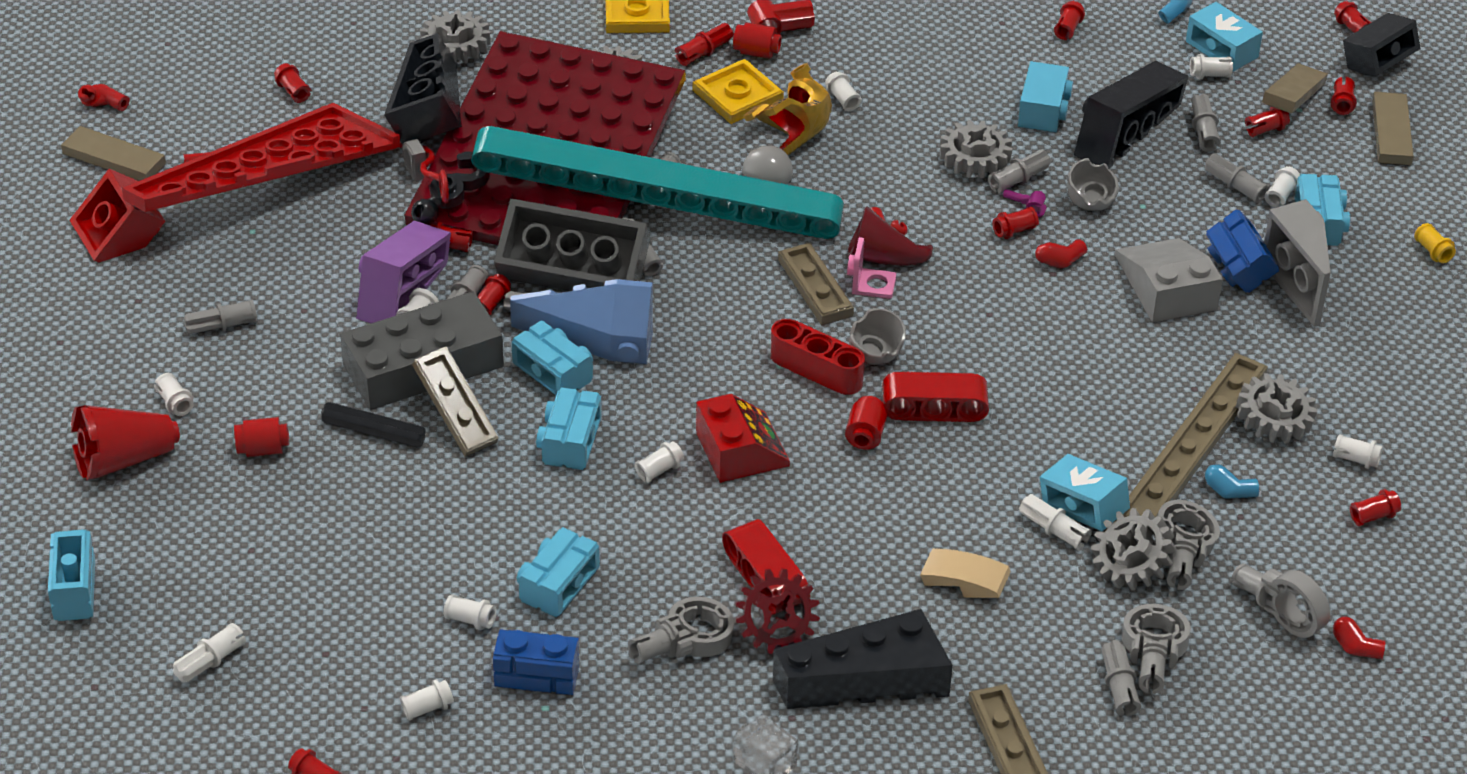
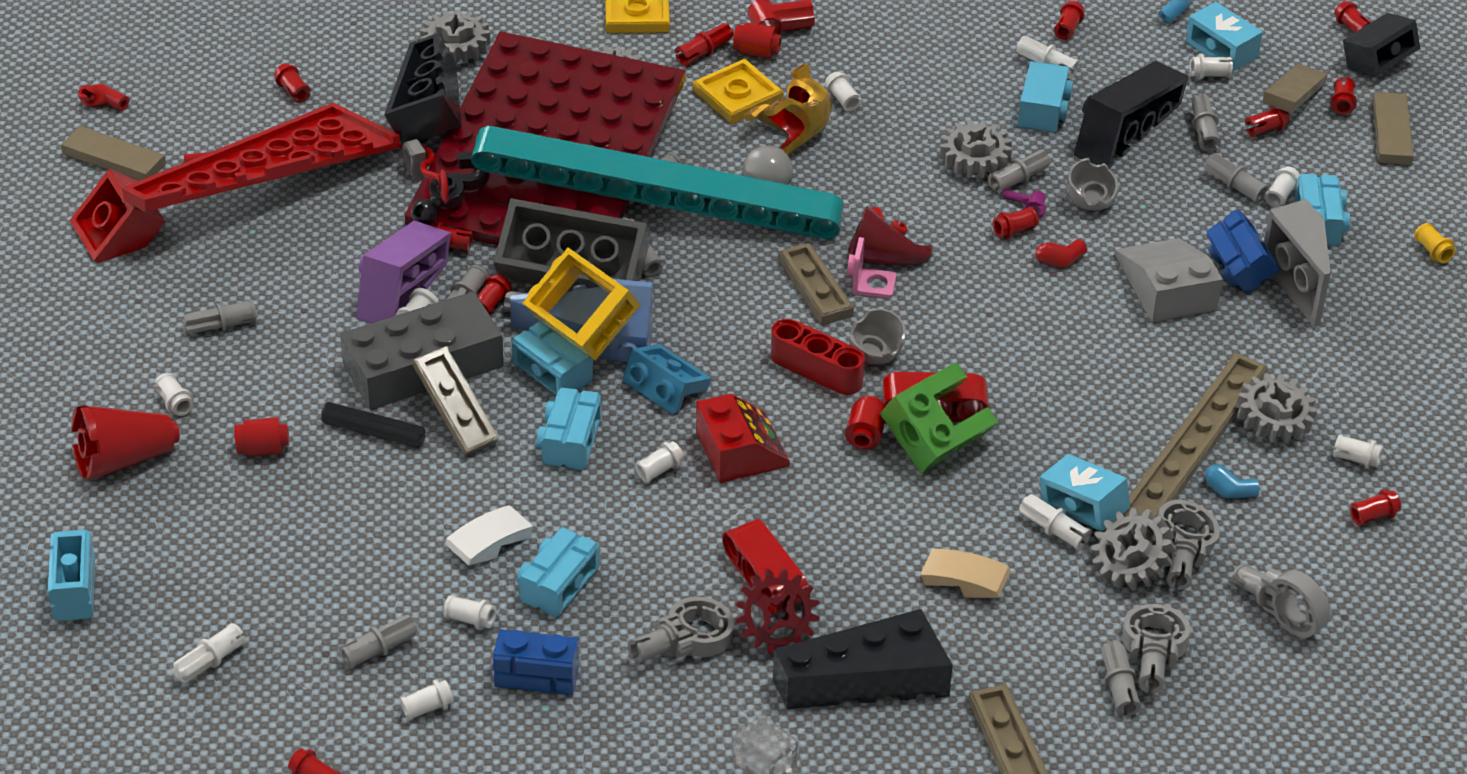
(378, 641): none -> light grey axle
(484, 536): none -> white slope
(603, 323): none -> yellow window
(663, 376): none -> dark azure bracket
(924, 426): none -> bright green brick
(1046, 54): none -> white axle
(1354, 641): red arm -> none

